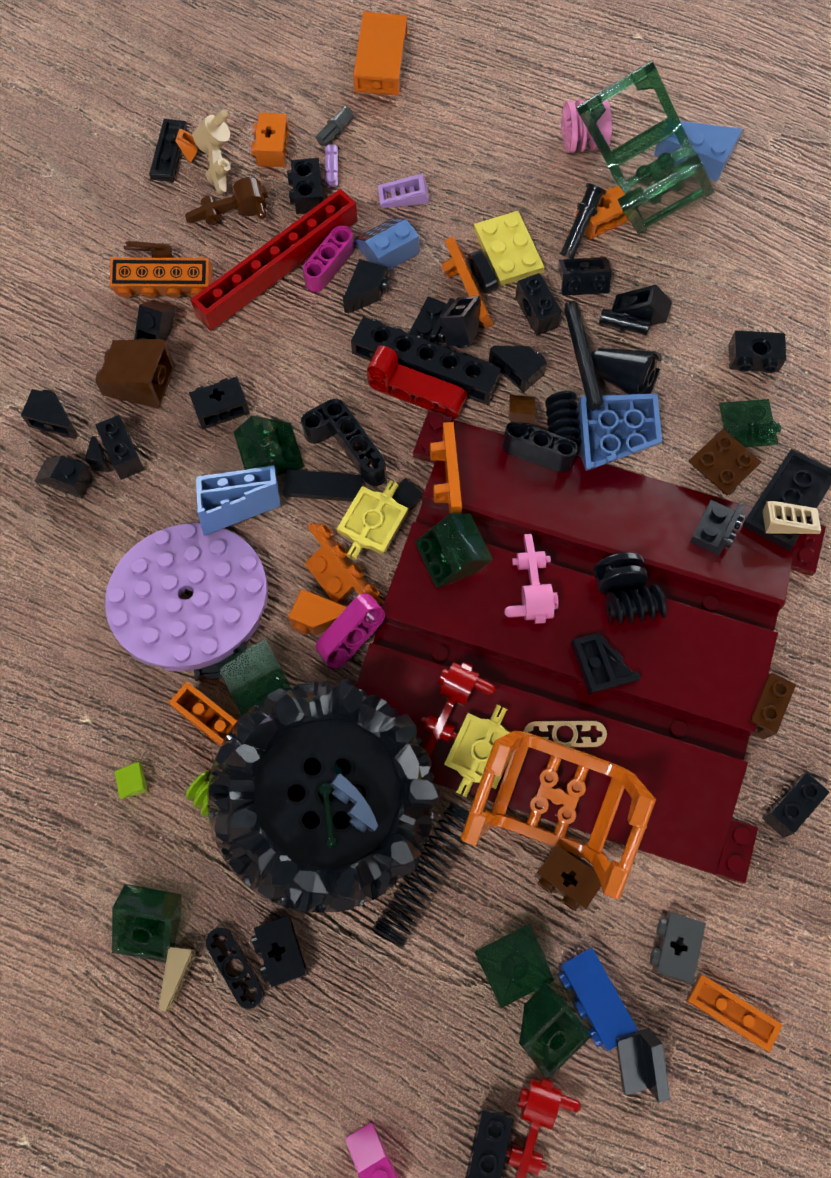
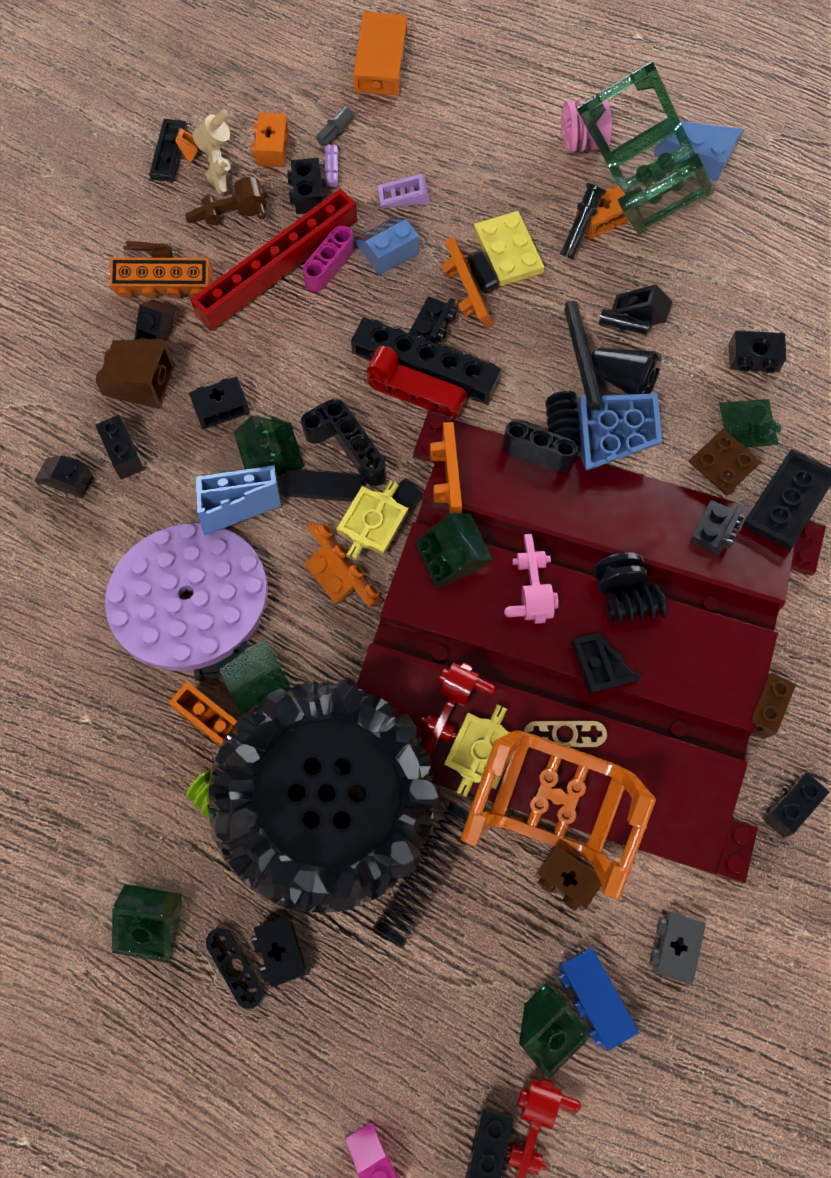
(46, 413): black slope -> none
(96, 457): black slope -> none
(131, 780): lime slope -> none
(176, 970): tan slope -> none
(313, 613): orange slope -> none
(325, 789): clear green hinge -> none
(350, 631): dark pink beam -> none
(360, 811): sand blue slope -> none
(365, 286): black slope -> none
(461, 321): black slope -> none
(514, 965): clear green slope -> none
(519, 364): black slope -> none
(522, 409): reddish brown tile -> none
(538, 304): black brick -> none
(585, 276): black bracket -> none
(642, 1064): black panel -> none
(734, 1013): orange plate -> none
(783, 526): tan slope -> none

